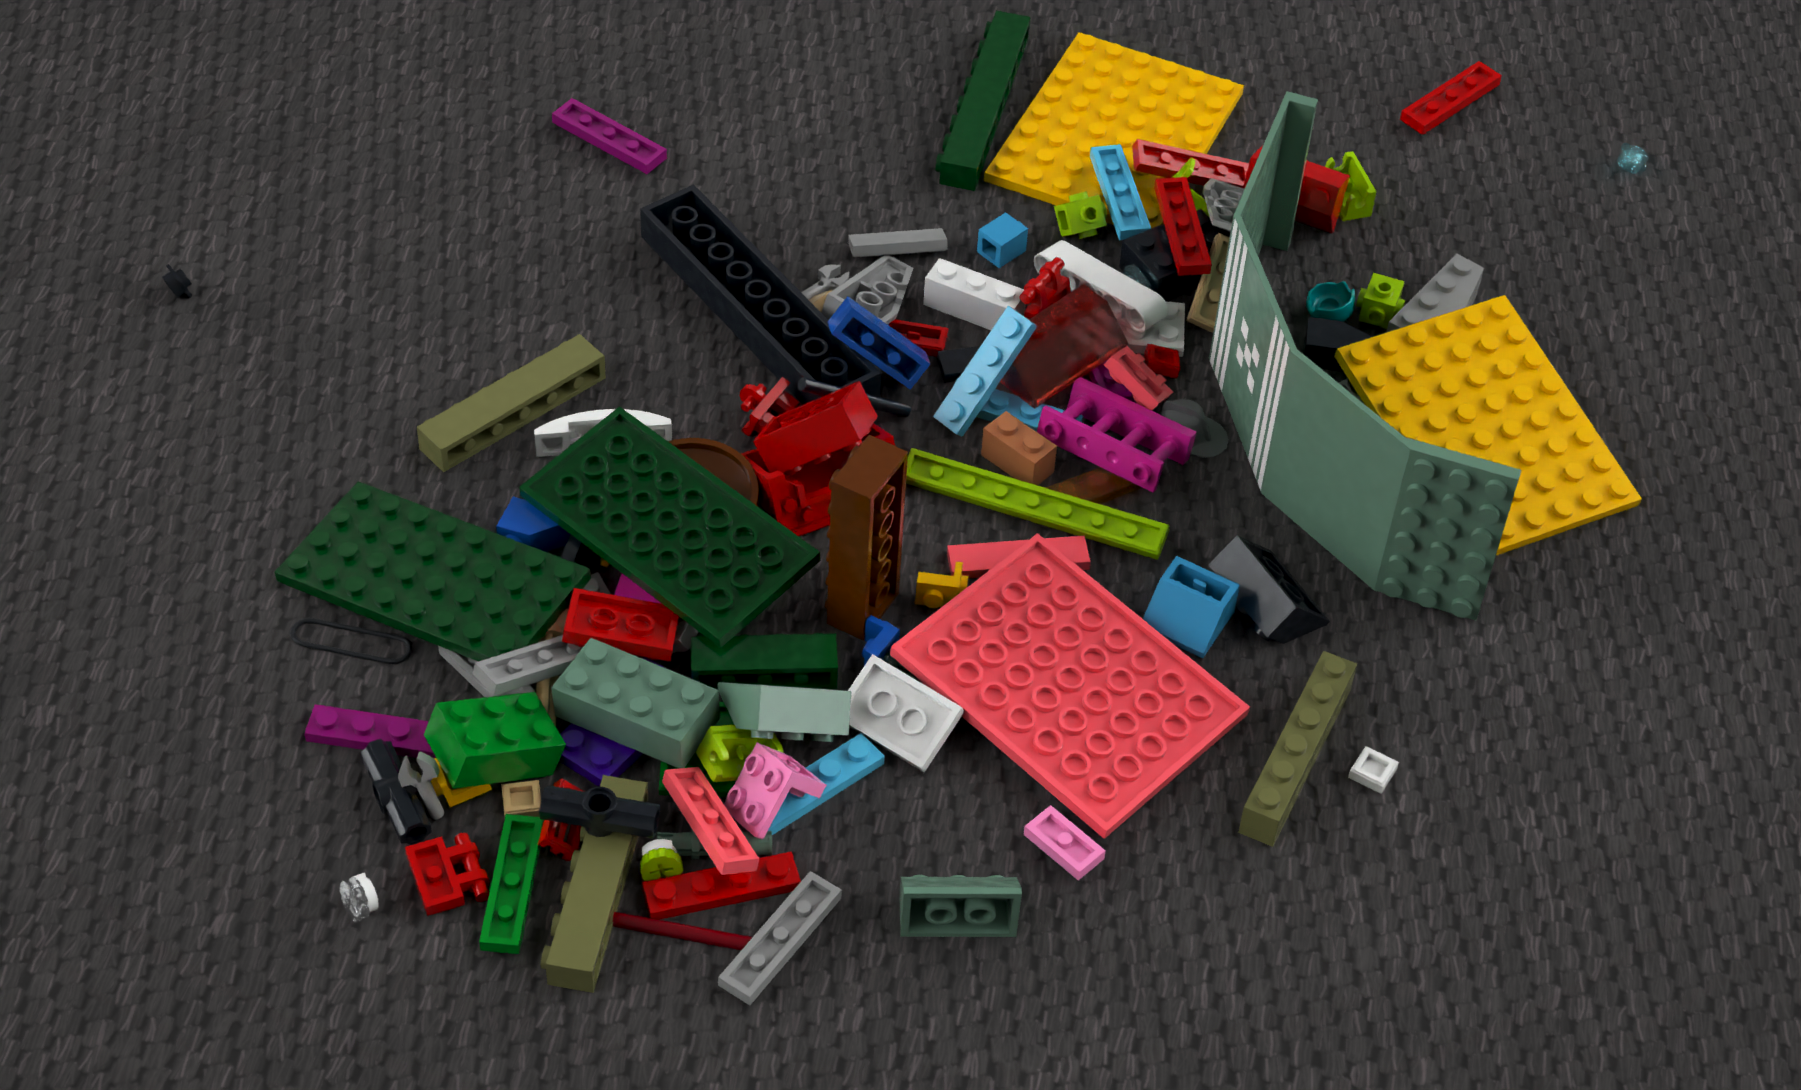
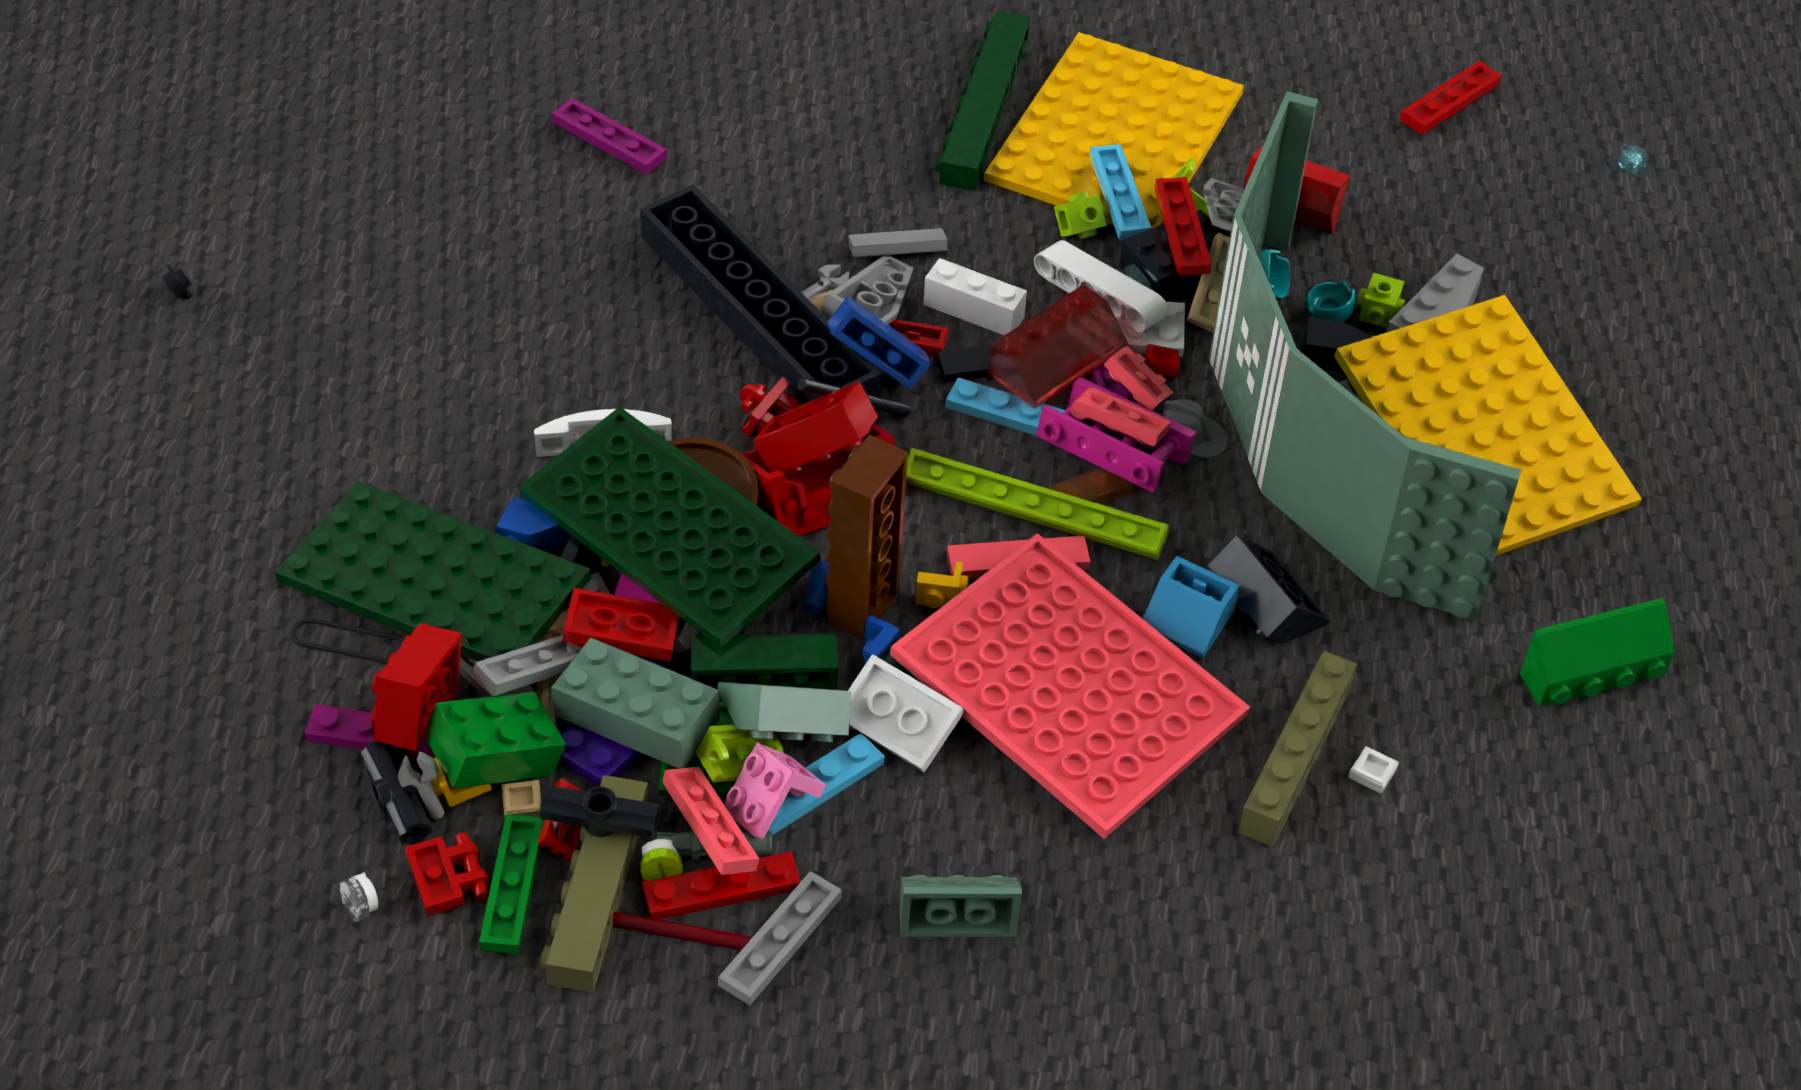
(413, 682): none -> red brick
(511, 402): olive brick -> none
(817, 589): none -> blue cone
(985, 371): medium azure plate -> none
(1002, 240): dark azure brick -> none
(1018, 449): nougat brick -> none
(1045, 288): red plate -> none
(1064, 842): bright pink plate -> none
(1120, 416): none -> coral plate
(1168, 160): red plate -> none
(1276, 270): none -> teal hair
(1360, 192): lime hinge -> none
(1598, 653): none -> green slope

